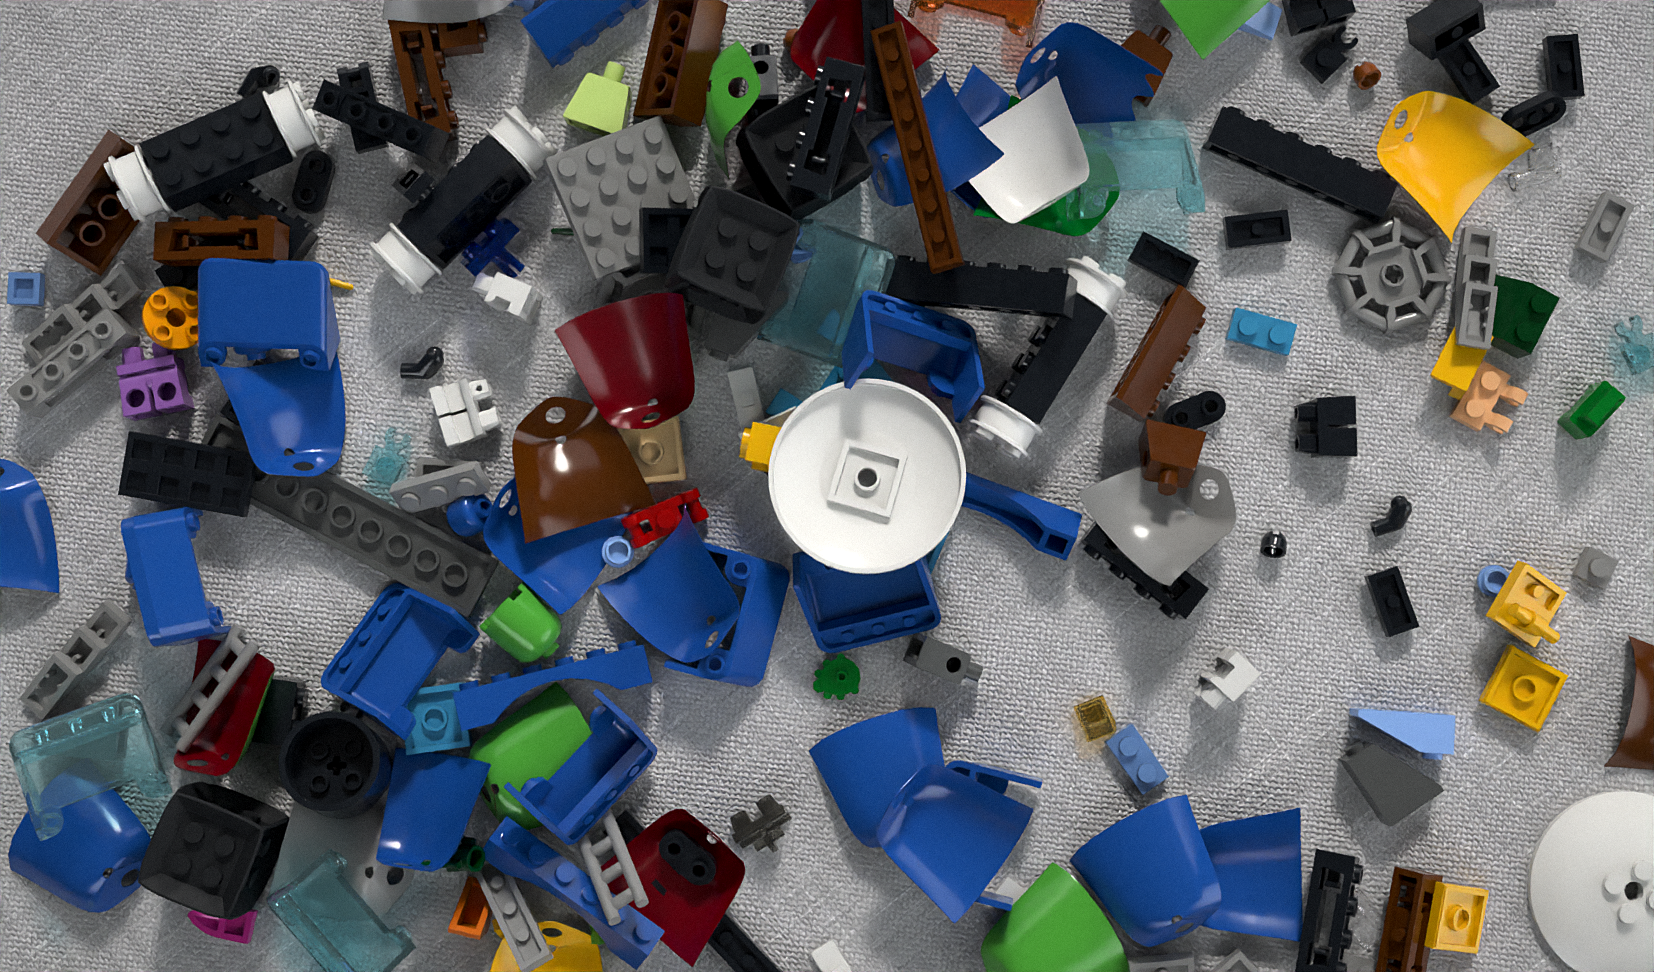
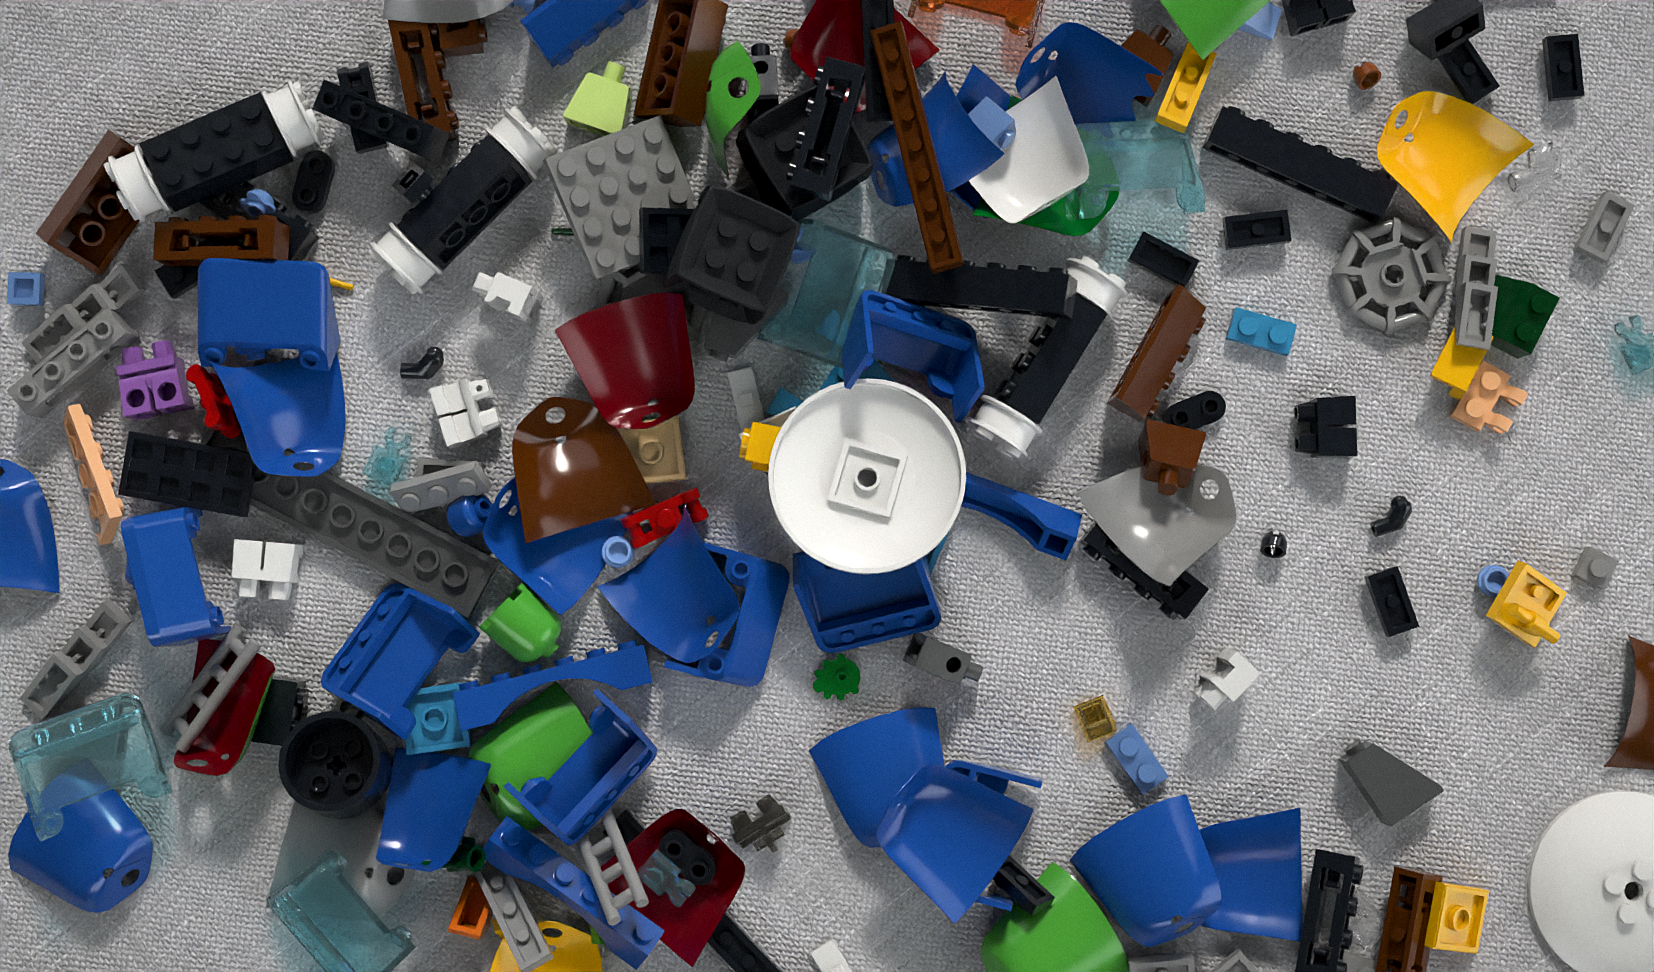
(93, 474): none -> light nougat wing
(172, 317): light orange plate -> none
(213, 850): black piece -> none
(214, 401): none -> red plate
(235, 930): dark pink plate -> none
(258, 78): black arm -> none
(258, 203): none -> medium blue plate
(265, 562): none -> white hips
(493, 249): clear blue plate -> none
(662, 876): none -> clear light blue plate
(994, 123): none -> medium blue brick
(1022, 887): none -> black plate
(1184, 89): none -> yellow plate
(1327, 56): black plate -> none
(1419, 731): light blue slope -> none
(1523, 688): yellow plate -> none
(1535, 113): black plate -> none
(1591, 410): green piece -> none

